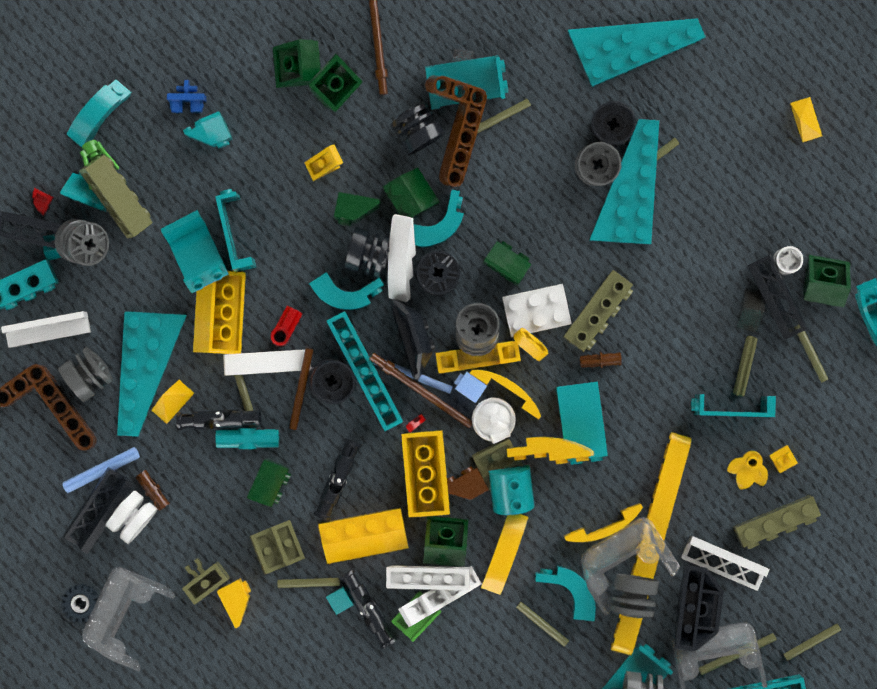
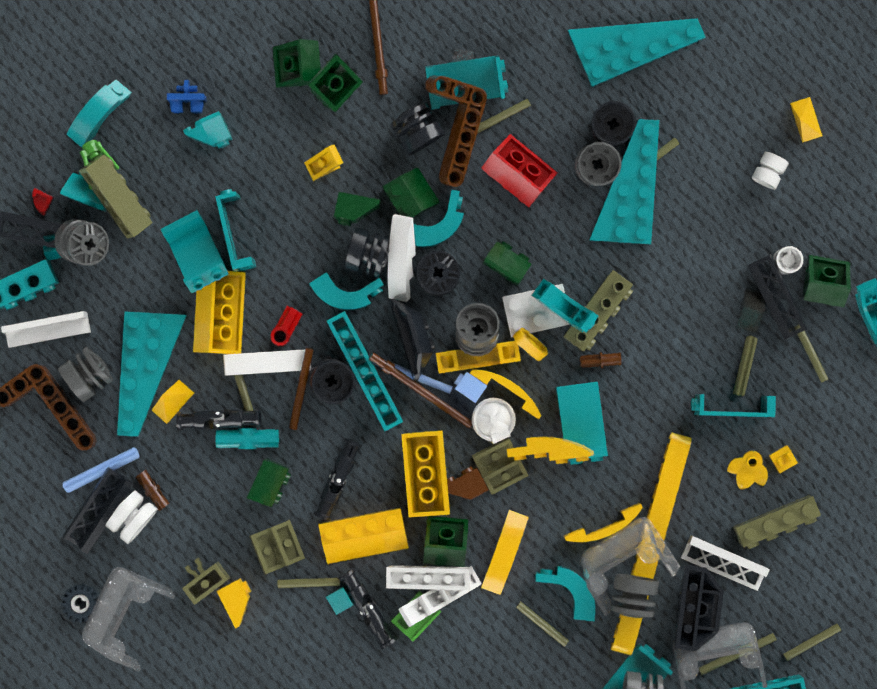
(415, 423): red tile -> none
(511, 490): teal brick -> none
(519, 170): none -> red slope
(564, 306): none -> teal arch
(769, 171): none -> white wheel

